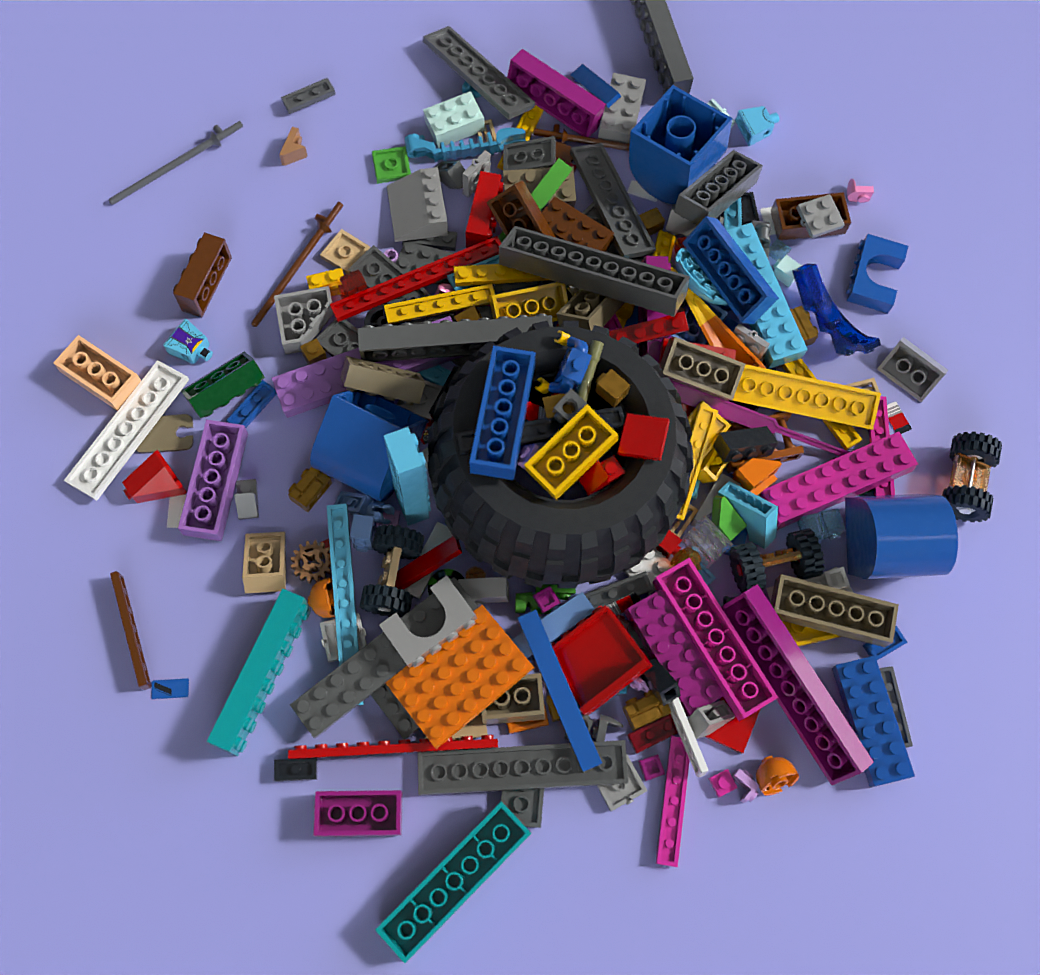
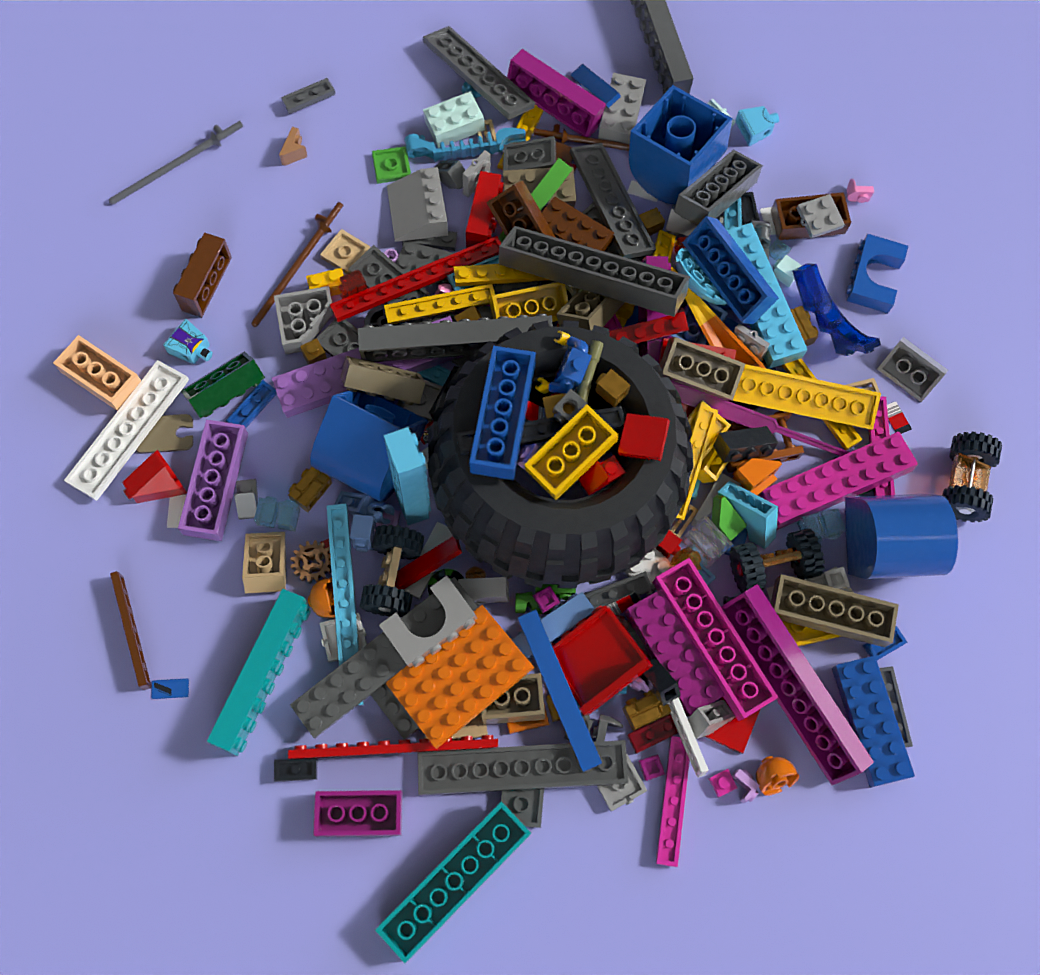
(282, 513): none -> clear light blue piece

